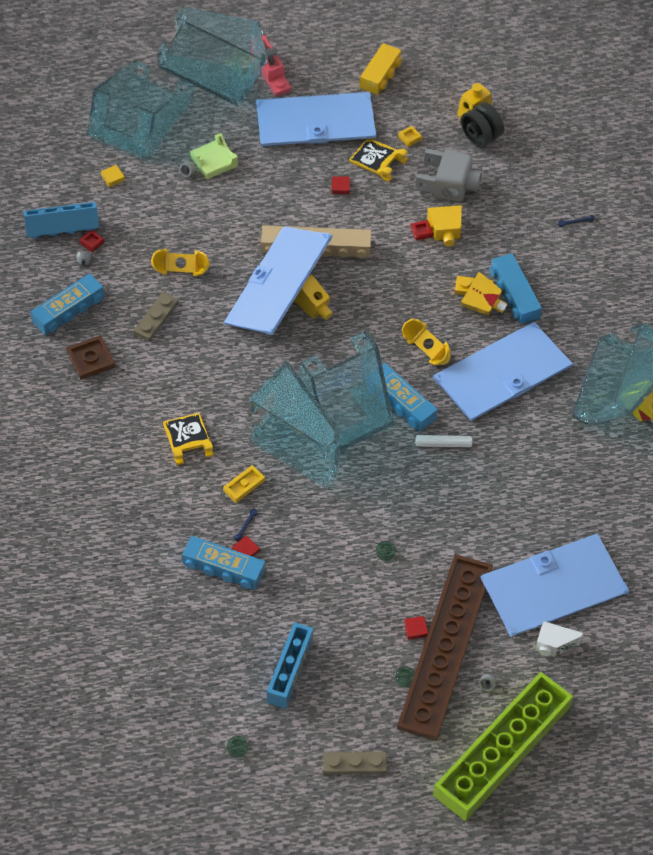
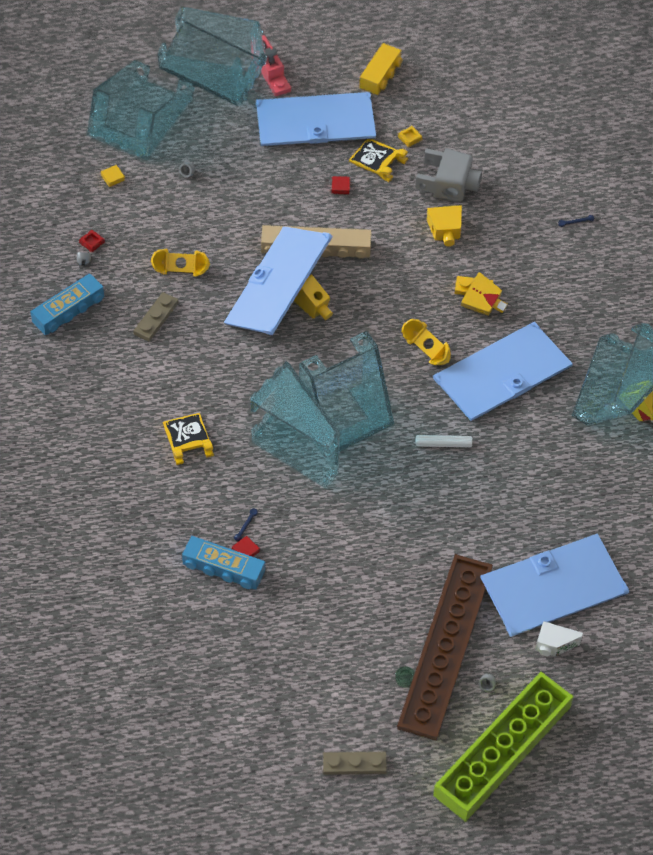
(61, 219): dark azure brick -> none
(90, 357): reddish brown plate -> none
(214, 157): yellowish green piece -> none
(237, 746): clear green tile -> none
(244, 484): yellow plate -> none
(290, 665): dark azure brick -> none
(385, 550): clear green tile -> none
(408, 401): dark azure brick -> none
(415, 627): red tile -> none
(421, 230): red tile -> none
(473, 97): yellow torso -> none
(482, 124): pearl dark grey wheel -> none
(515, 289): dark azure brick -> none

